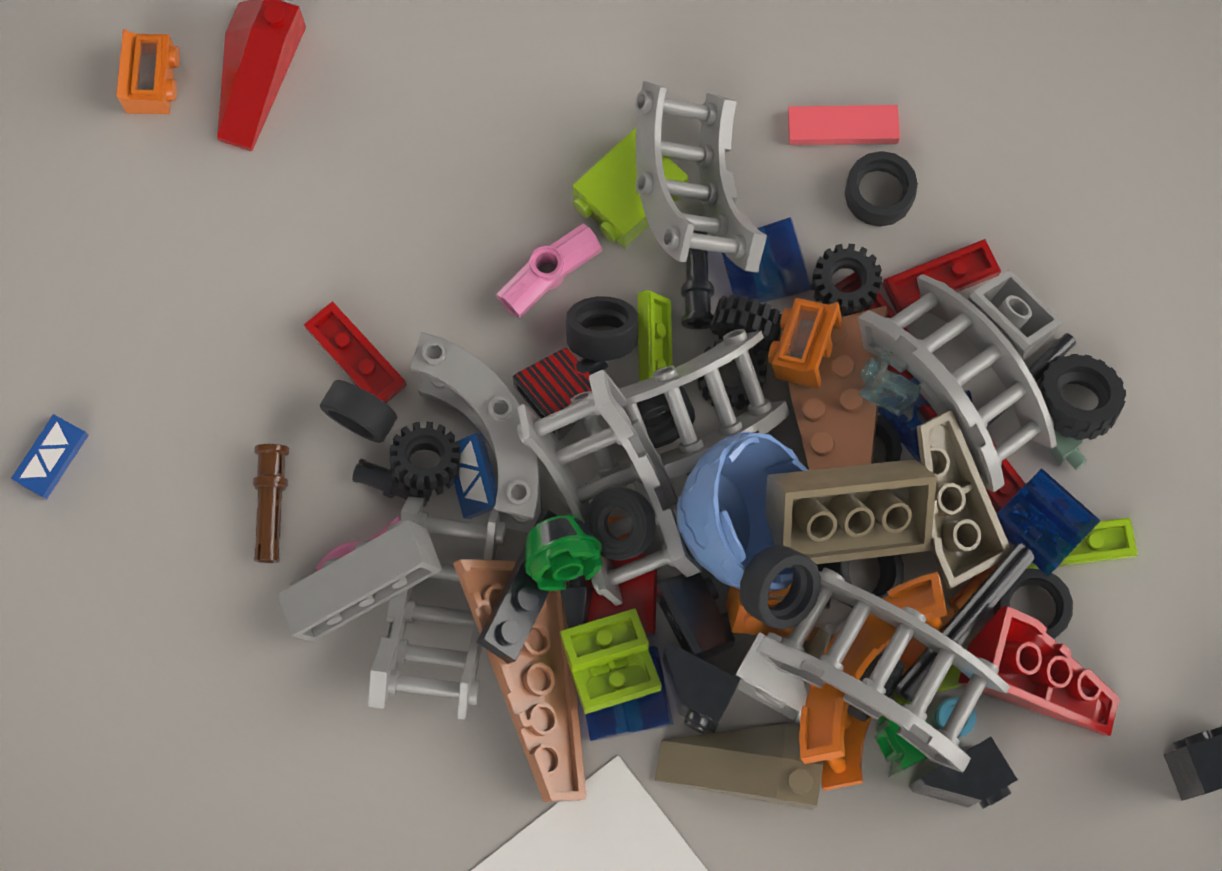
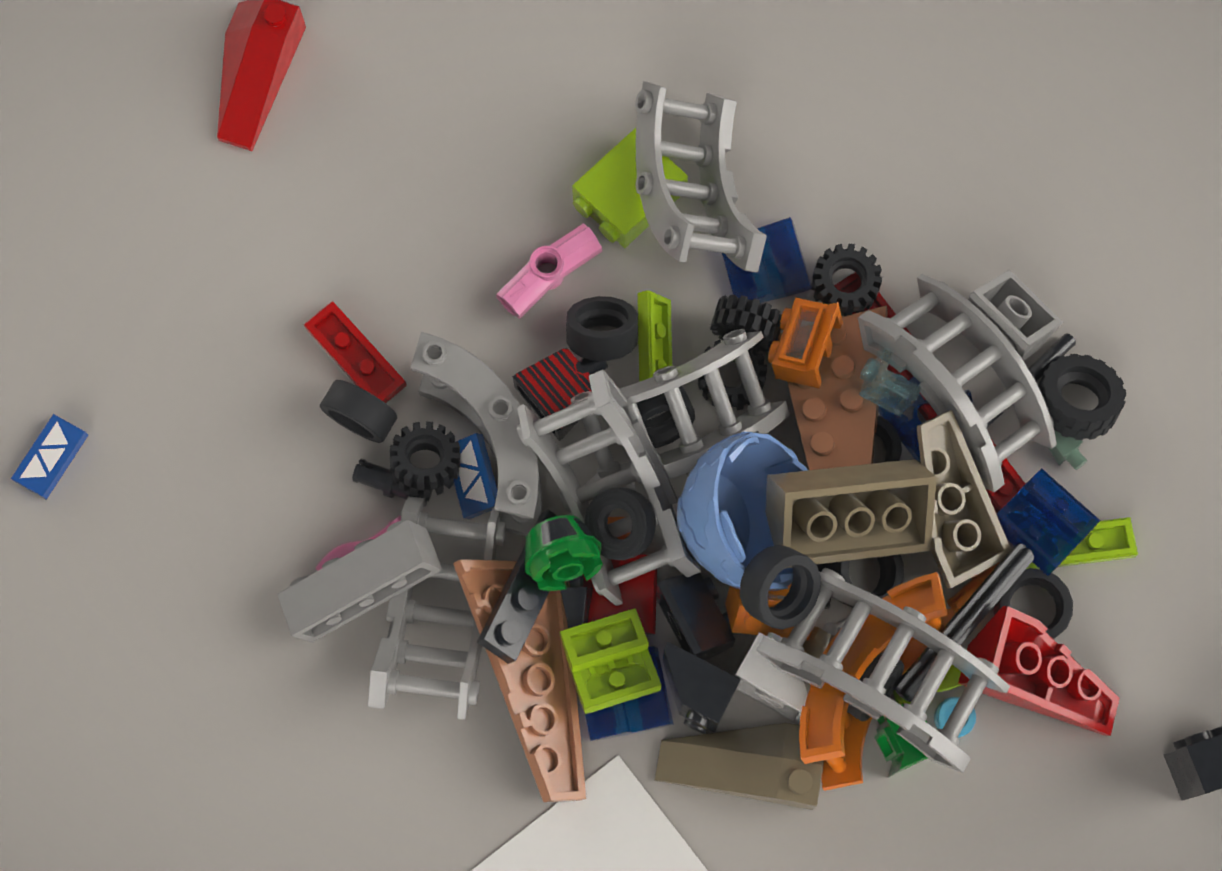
(147, 73): orange window -> none
(270, 484): reddish brown pin -> none
(697, 290): black pin -> none
(843, 125): coral tile -> none
(888, 163): black tyre -> none
(956, 269): red tile -> none
(982, 781): black slope -> none

